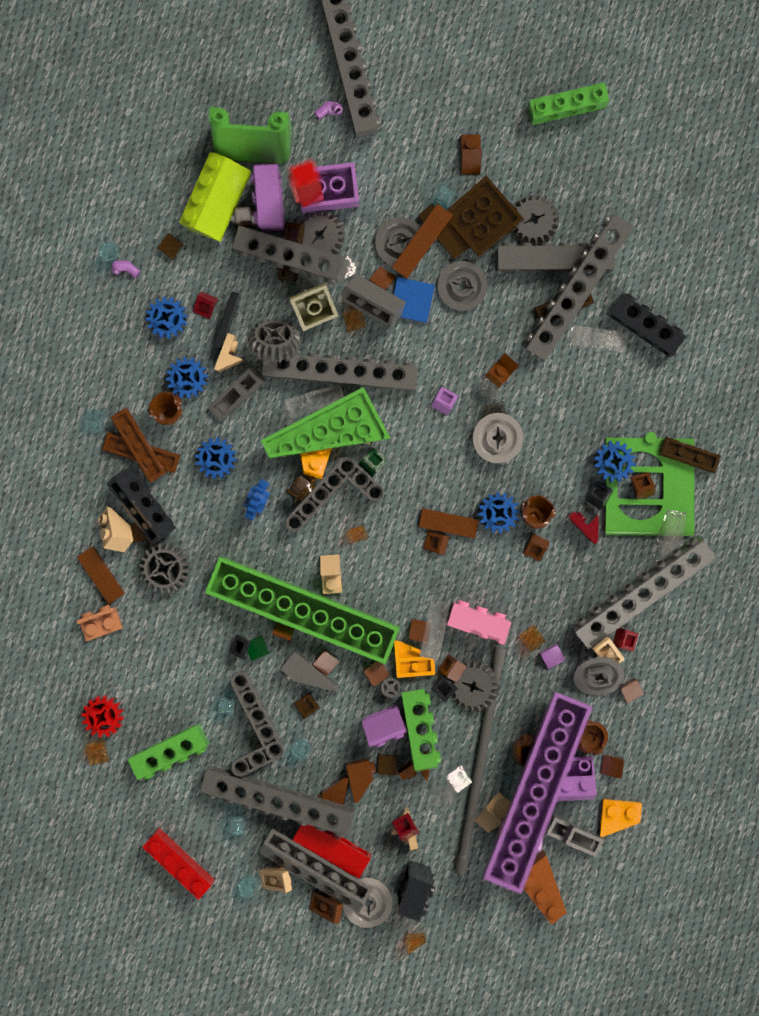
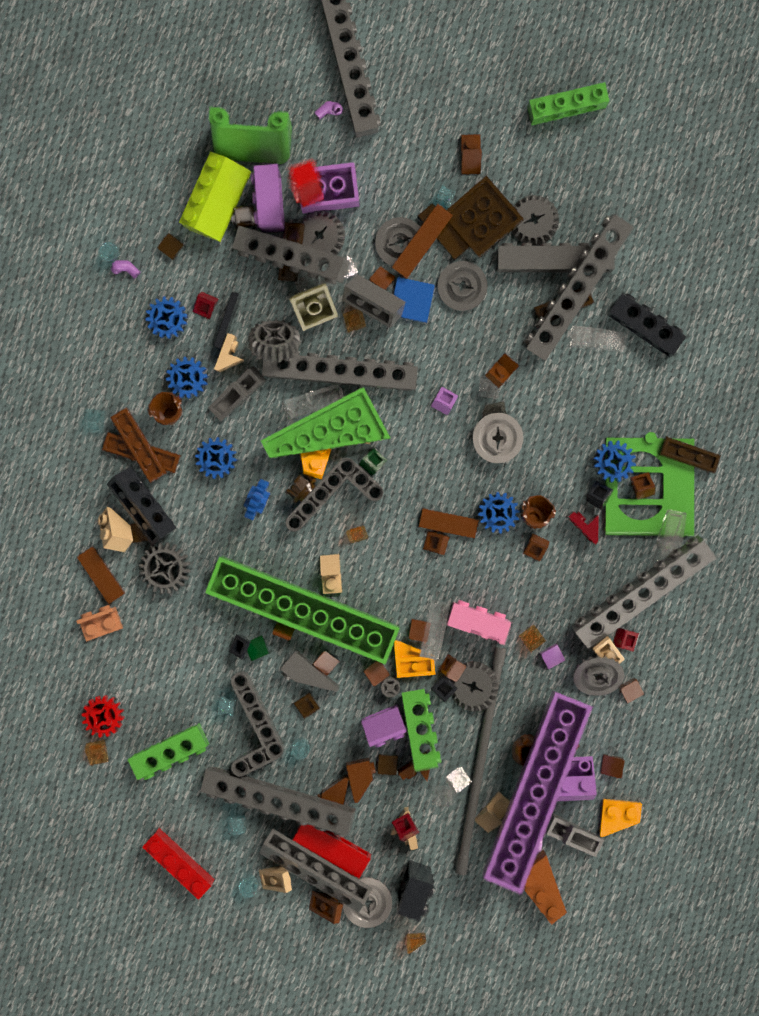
(593, 738): reddish brown cap -> none

